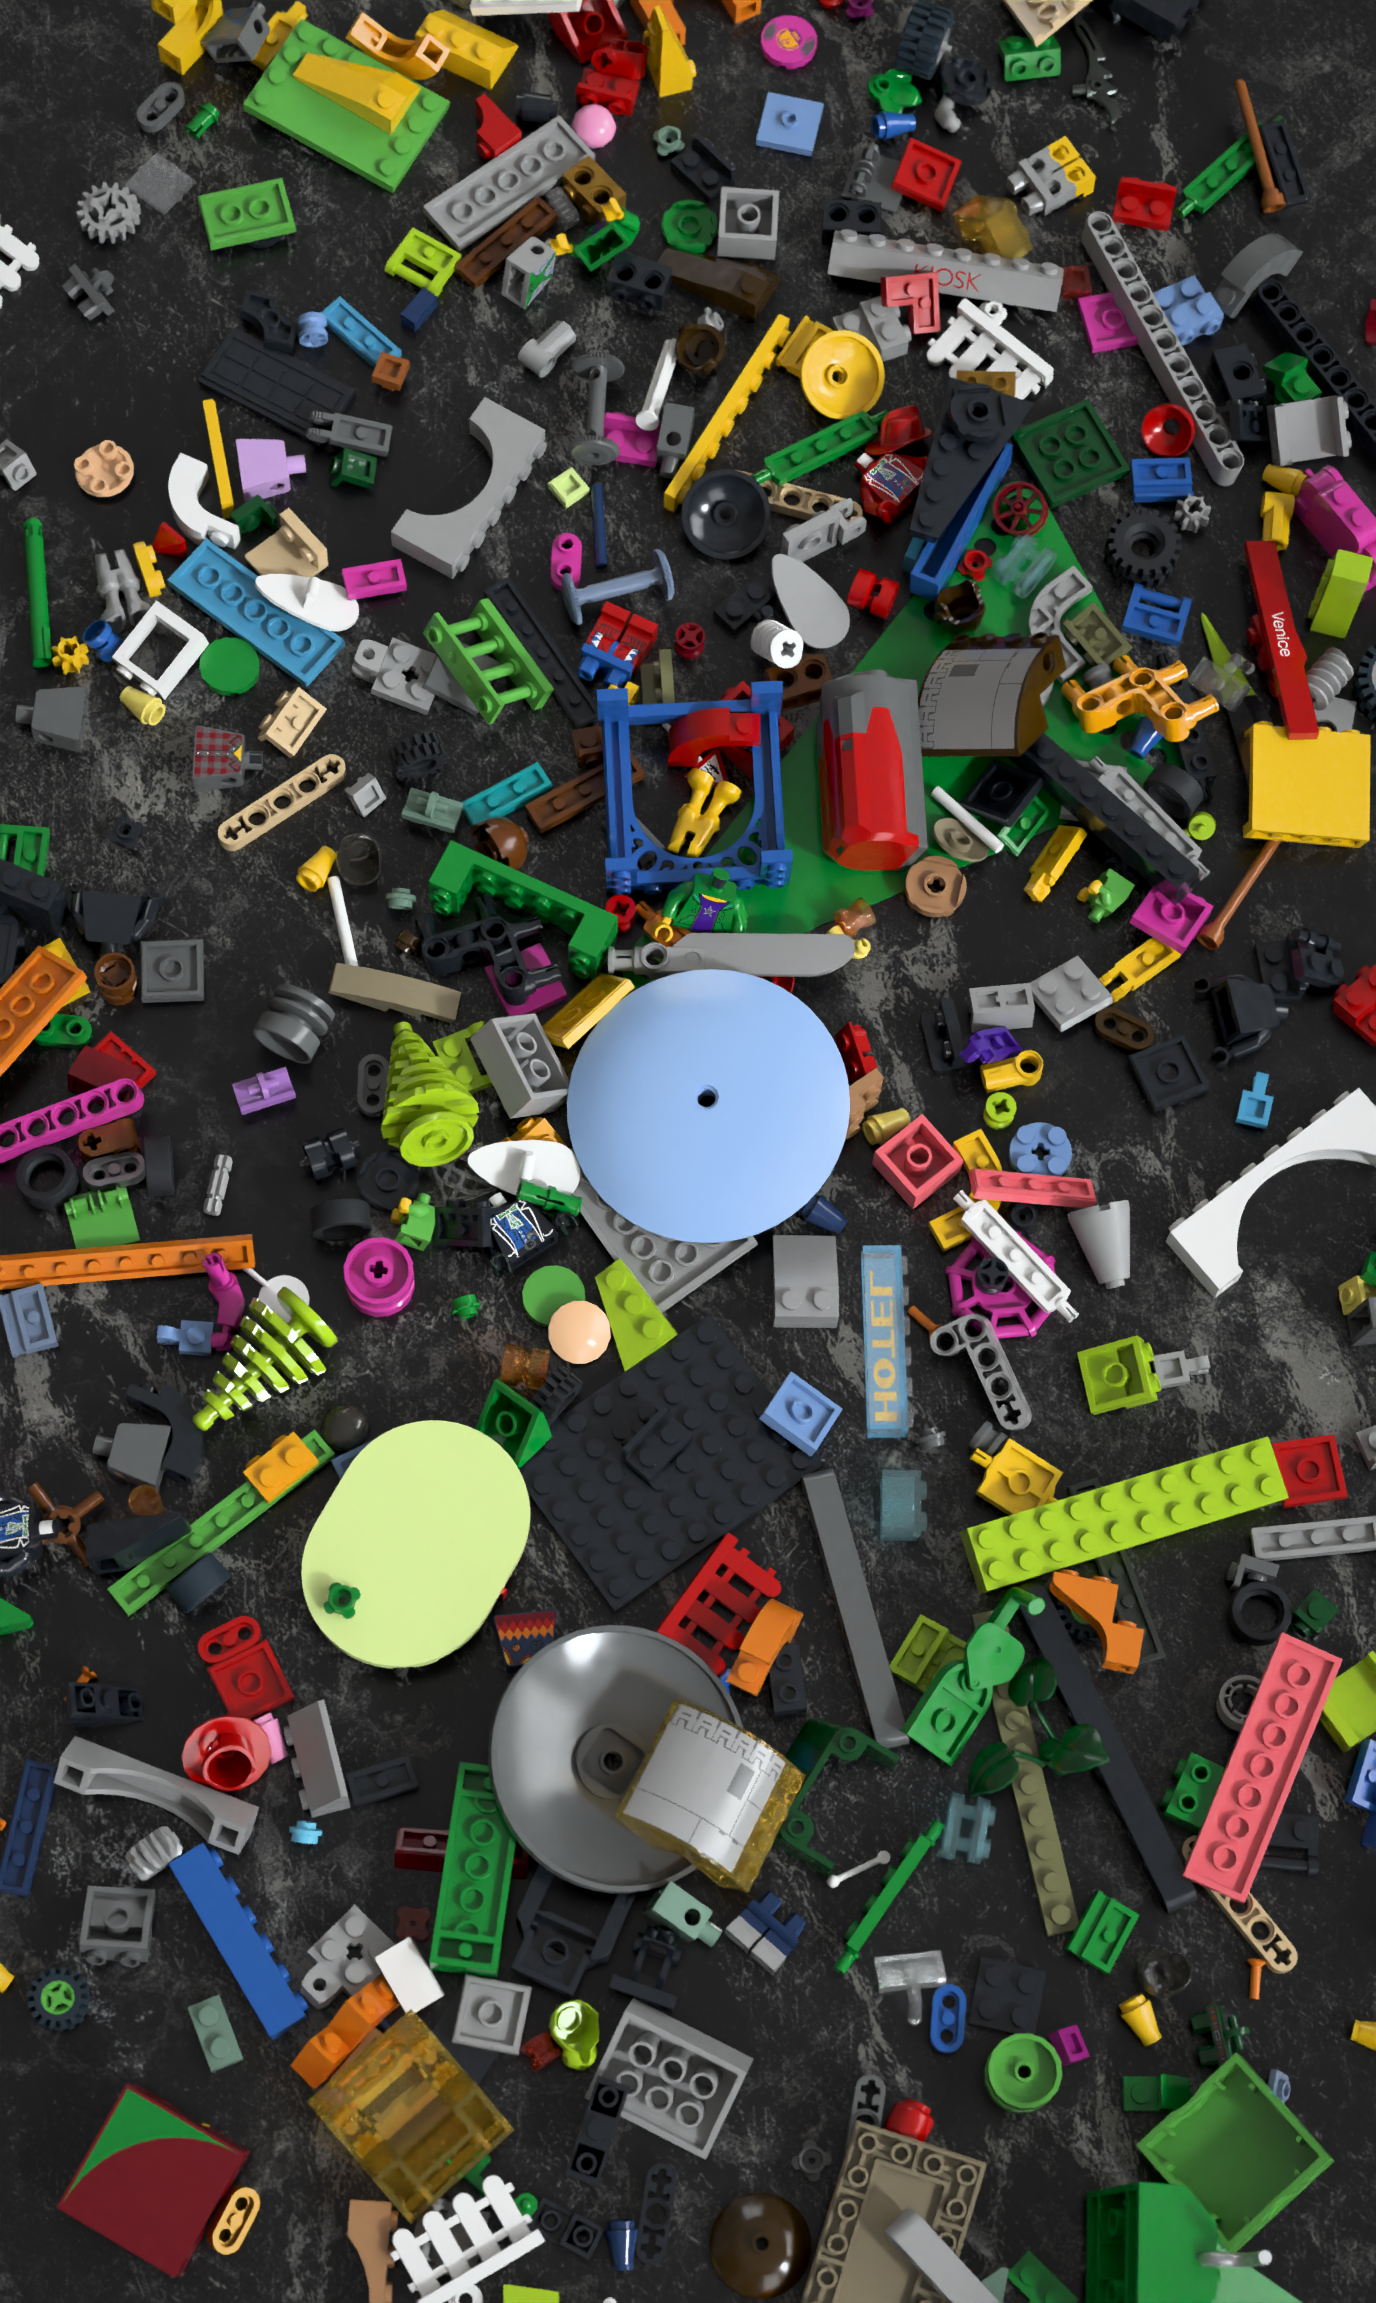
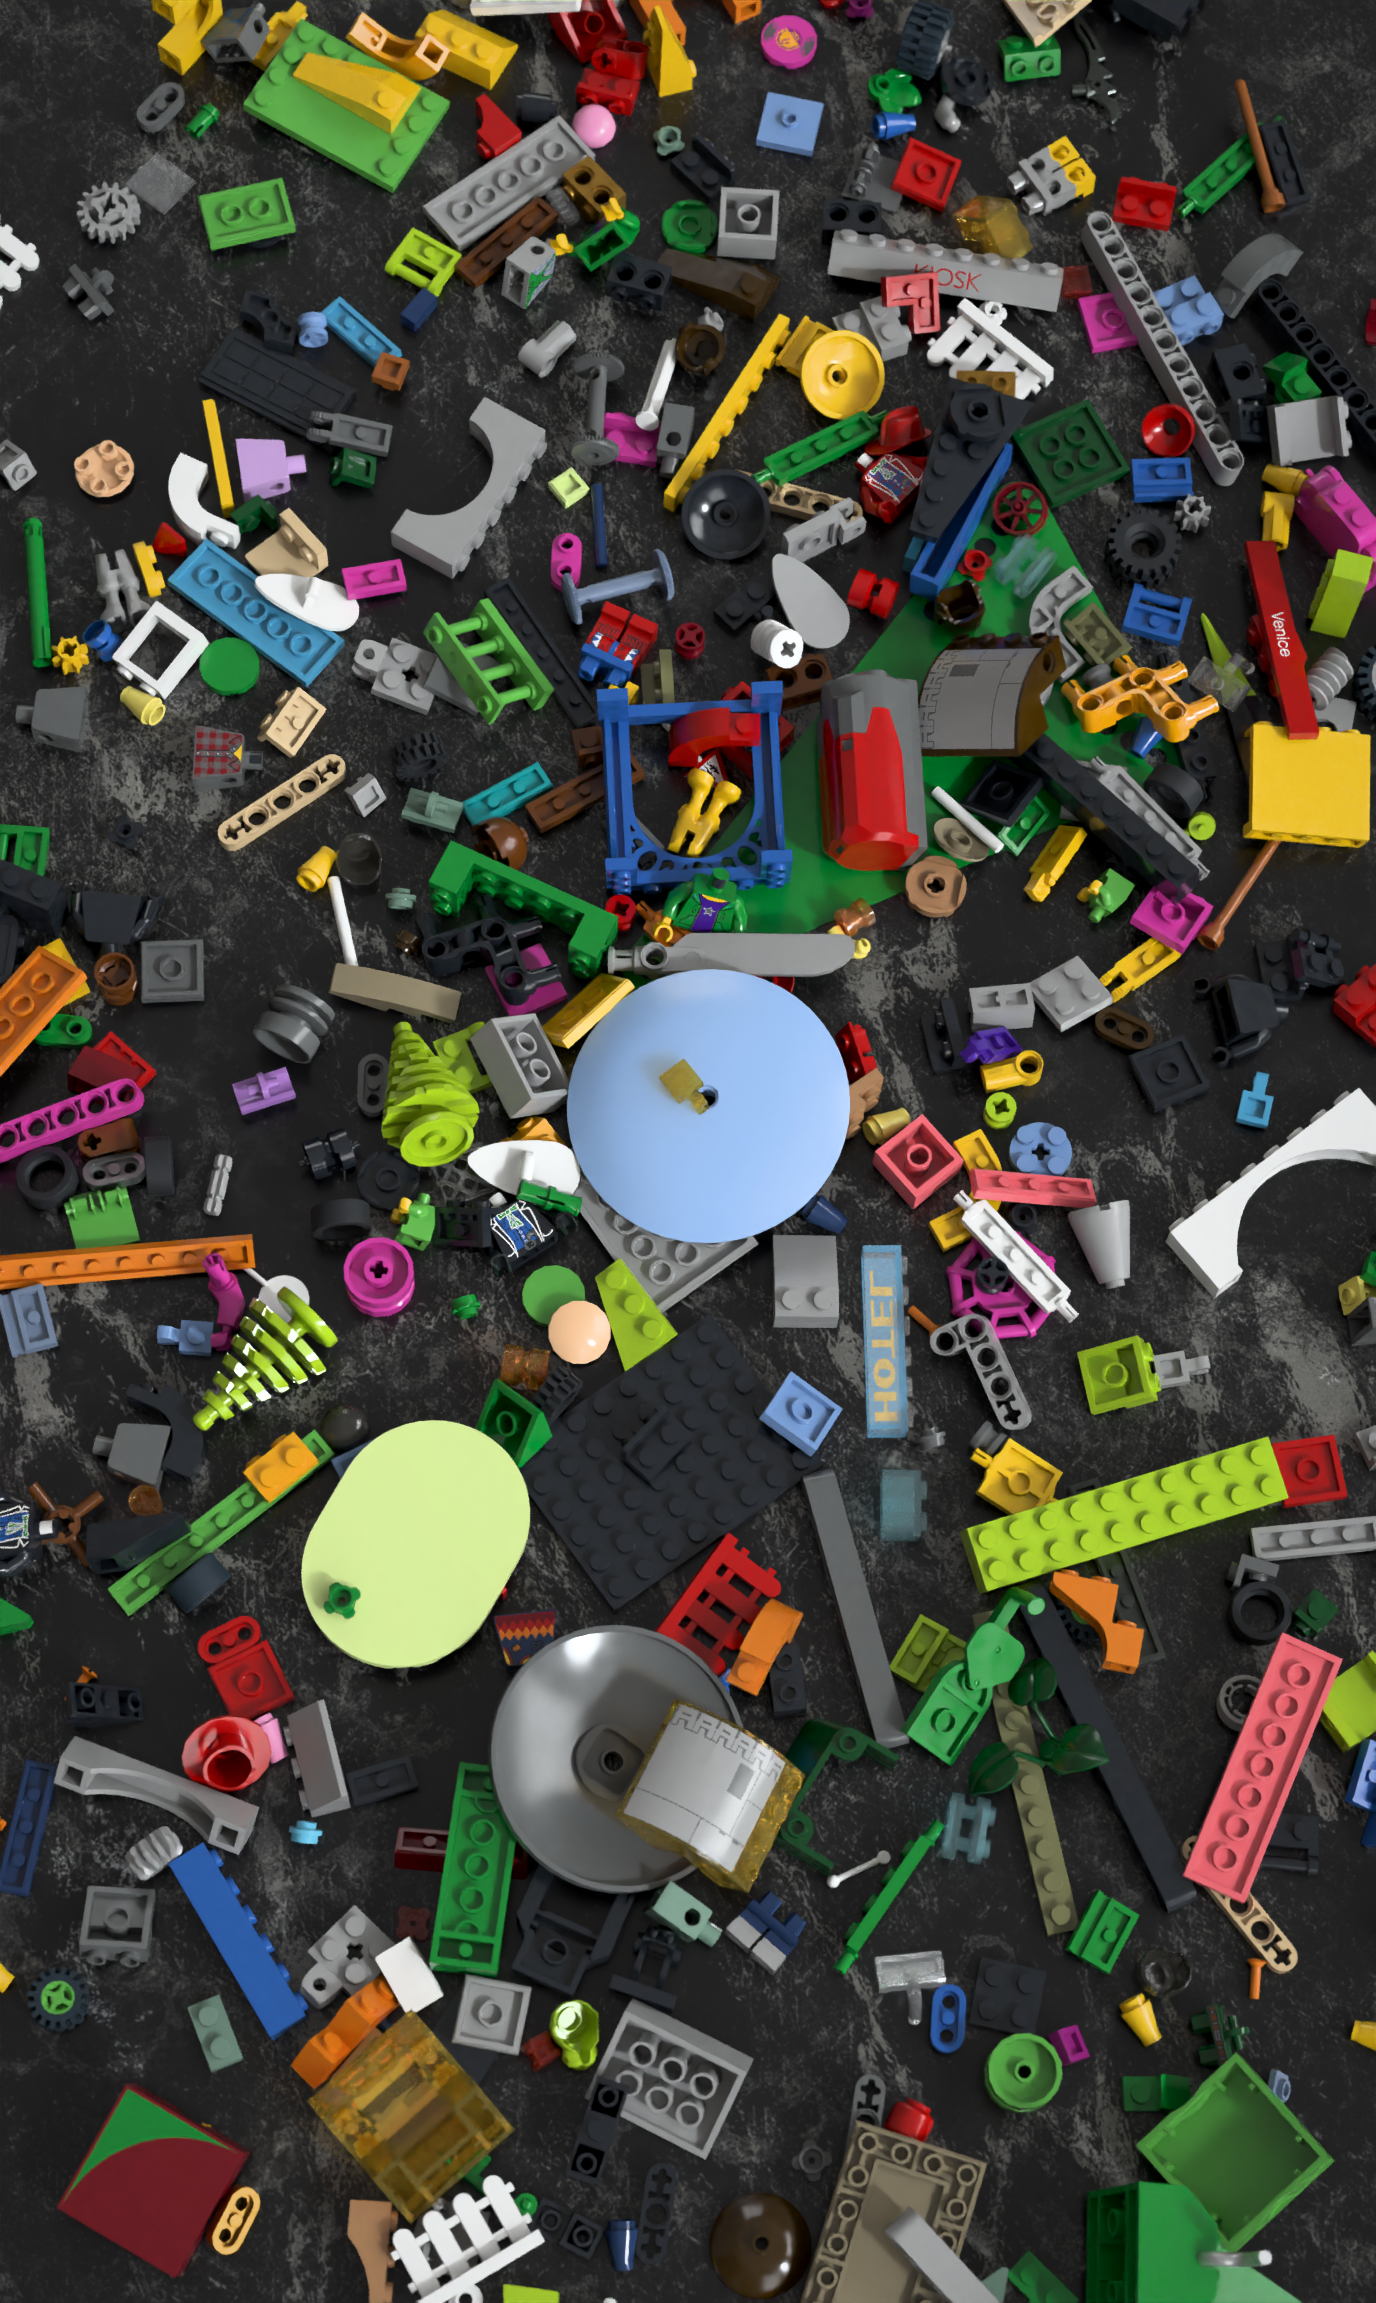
(684, 1084): none -> clear yellow plate
(1192, 1793): green brick -> none

